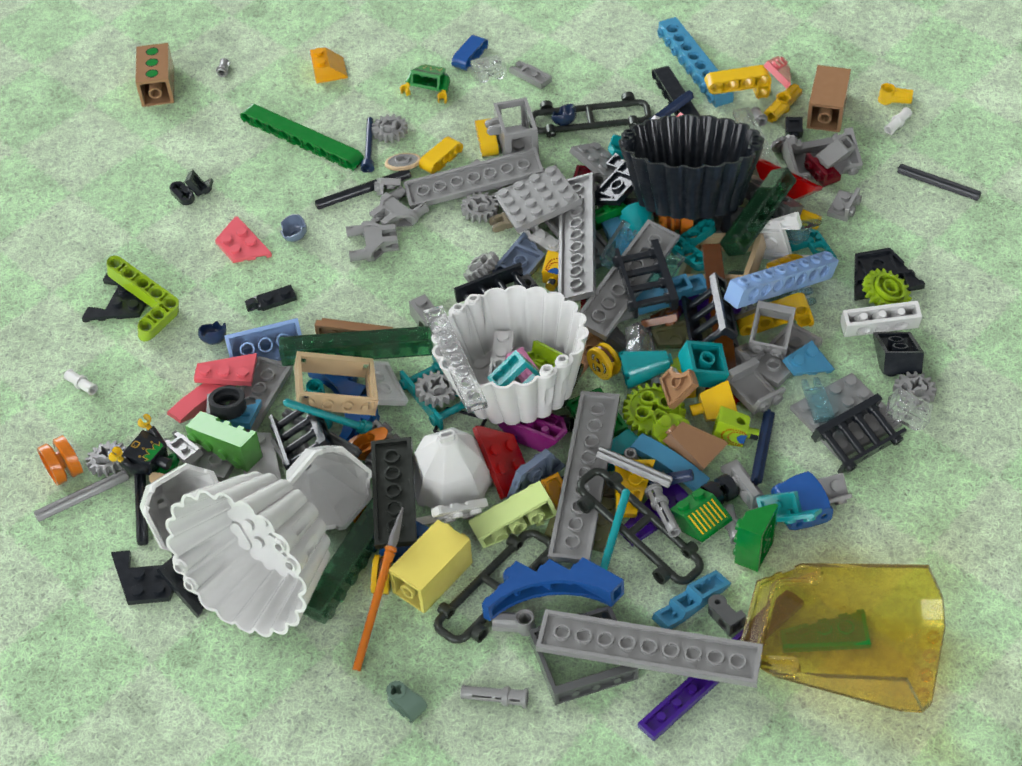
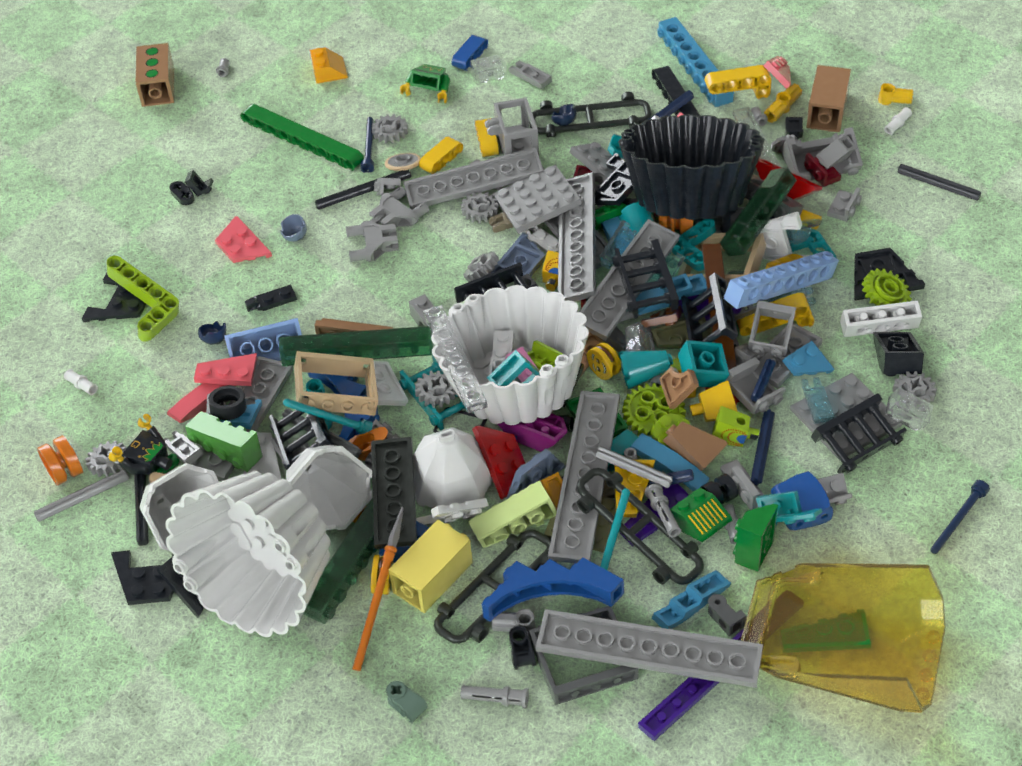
(521, 651): none -> black piece
(763, 380): none -> dark blue axle
(978, 490): none -> dark blue piece

